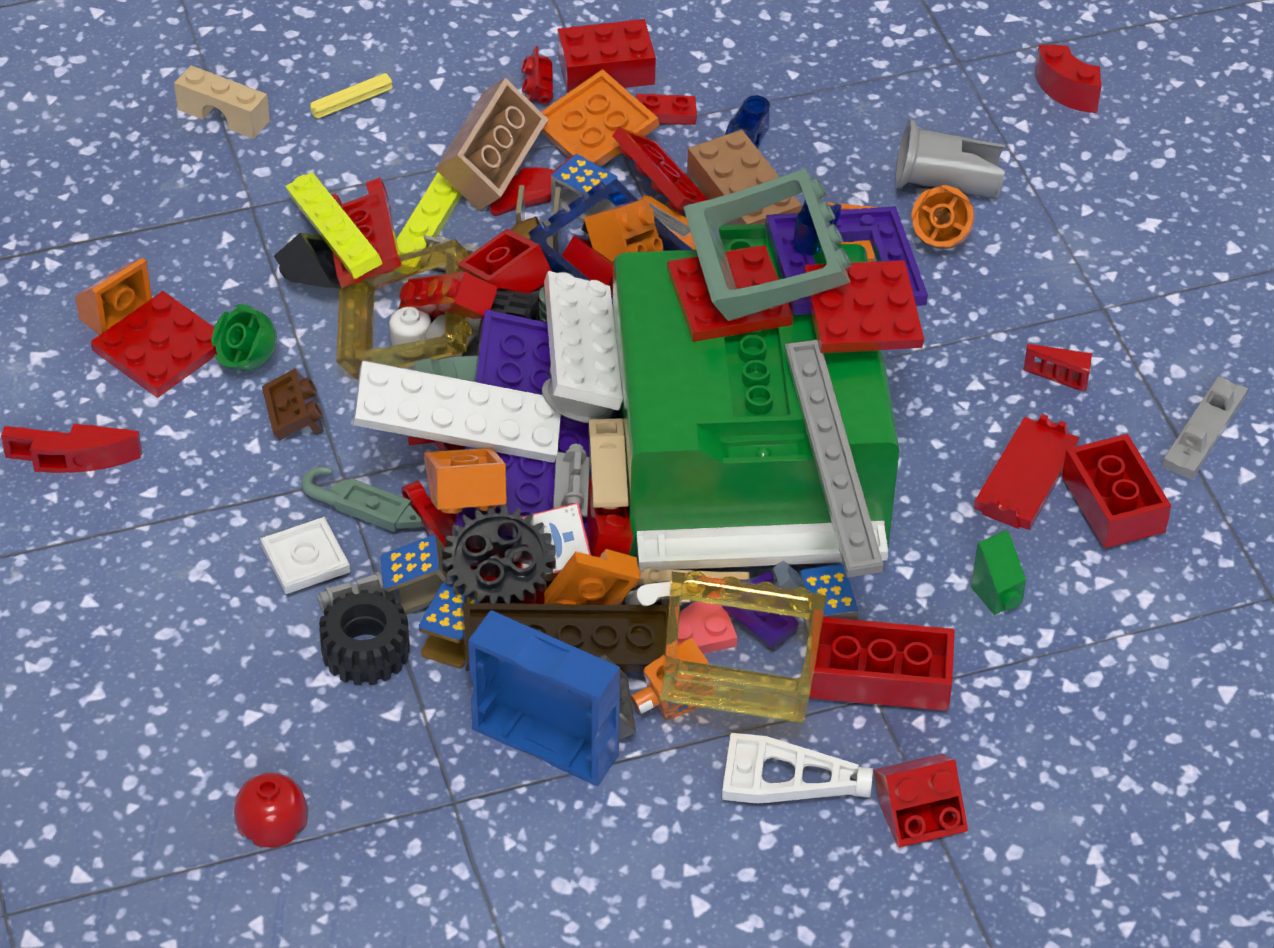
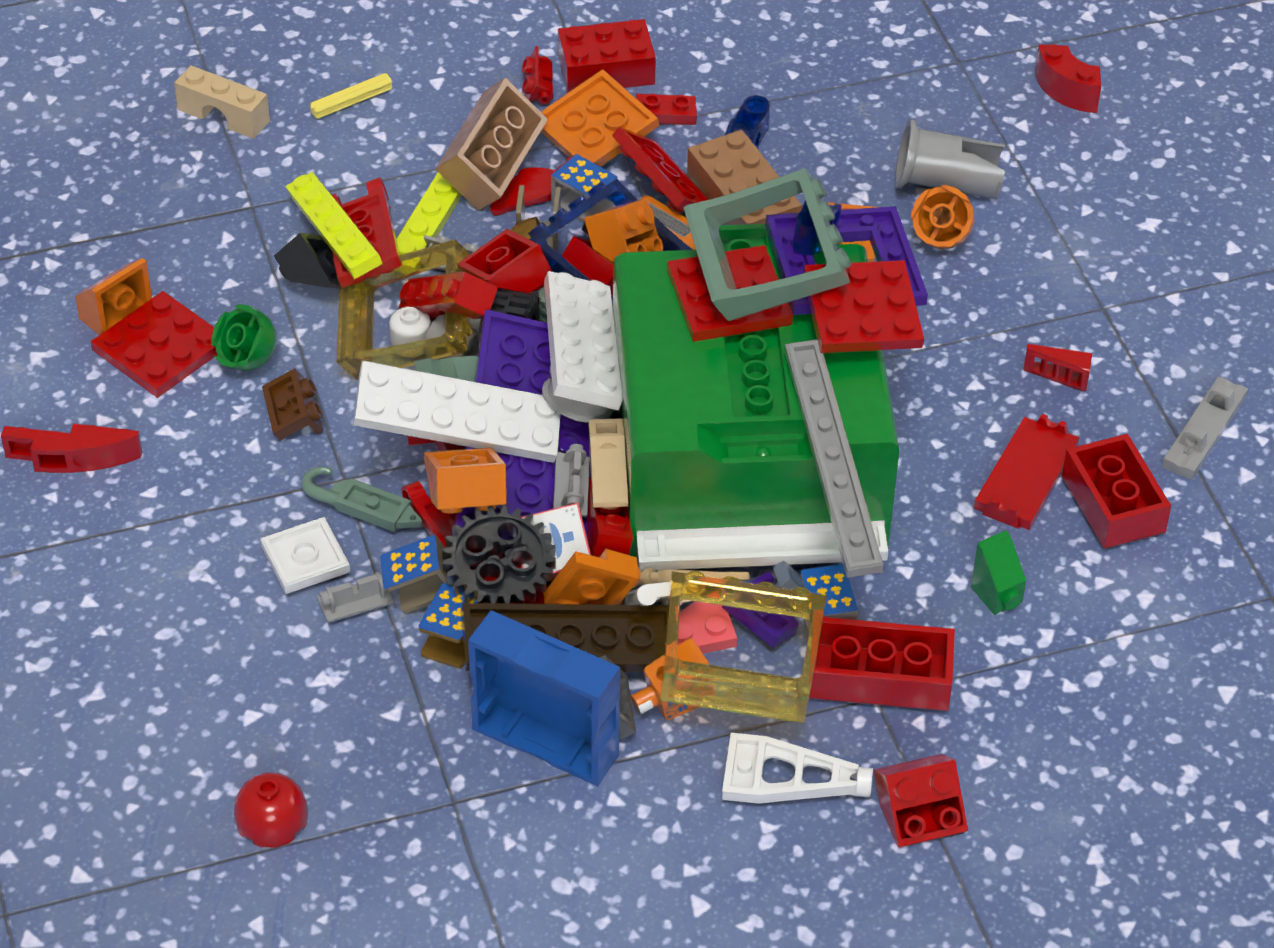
(369, 658): black tyre -> none

